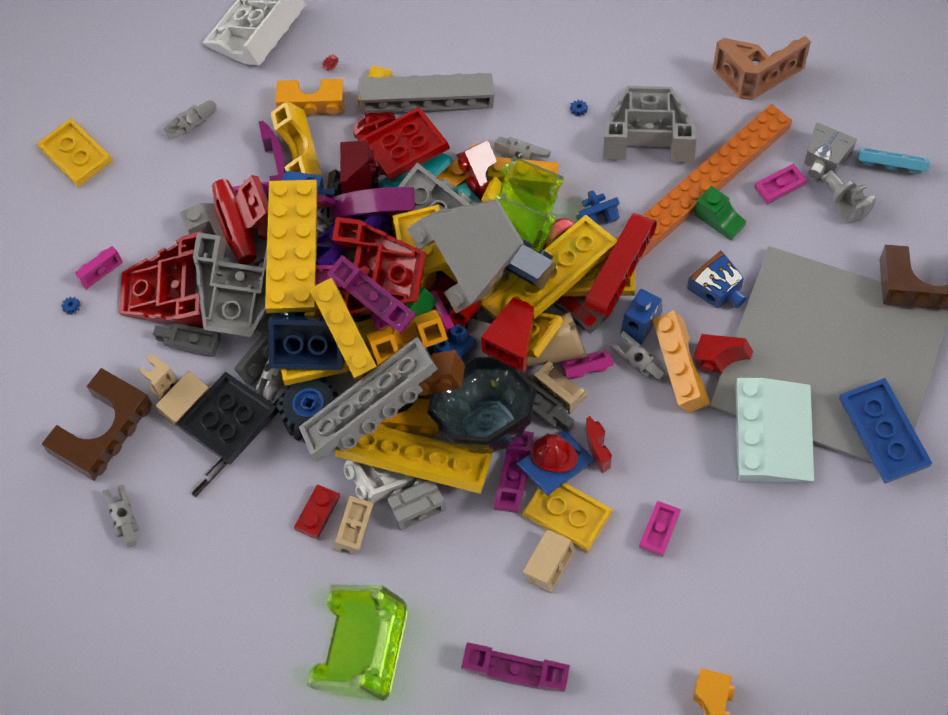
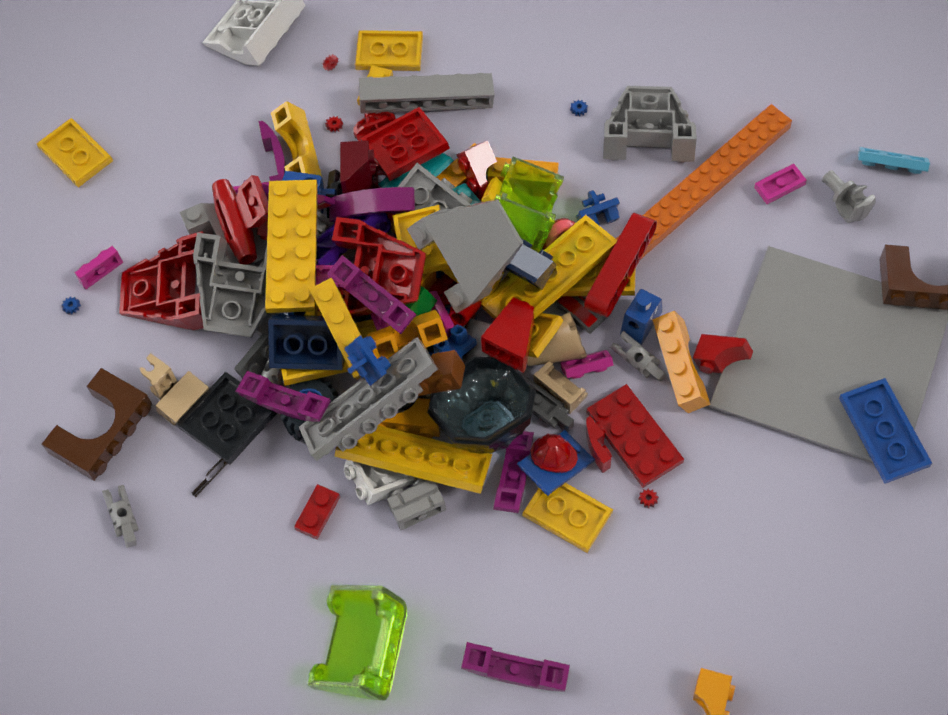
(188, 338): dark grey hinge -> none
(190, 119): light grey hinge -> none
(282, 399): none -> magenta slope
(327, 100): light orange arch -> none
(334, 120): none -> red piece
(353, 525): tan hinge -> none
(365, 361): none -> blue hips
(389, 50): none -> yellow tile
(520, 149): light grey hinge -> none
(549, 560): tan hinge -> none
(635, 436): none -> red plate
(648, 493): none -> red piece
(659, 528): dark pink plate -> none
(718, 213): green arch -> none
(718, 282): torso -> none
(736, 68): nougat bracket -> none
(773, 431): light aqua slope -> none
(828, 150): light grey torso -> none

